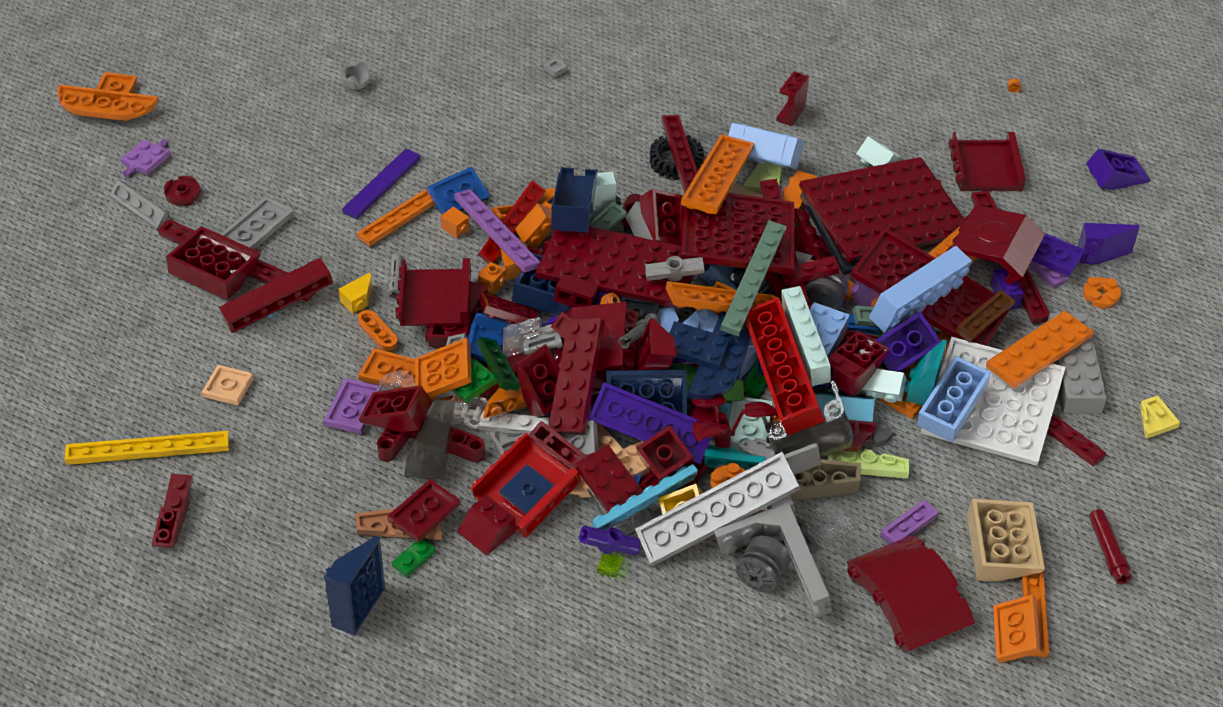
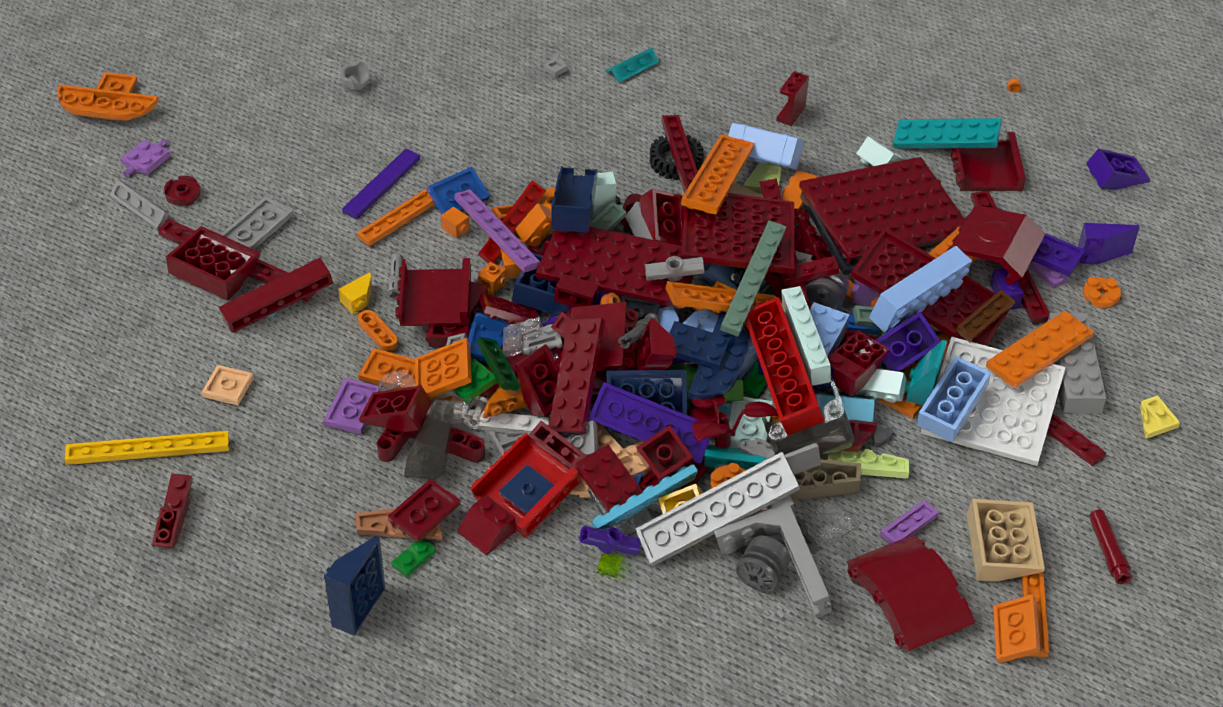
(634, 65): none -> teal panel
(948, 133): none -> teal plate

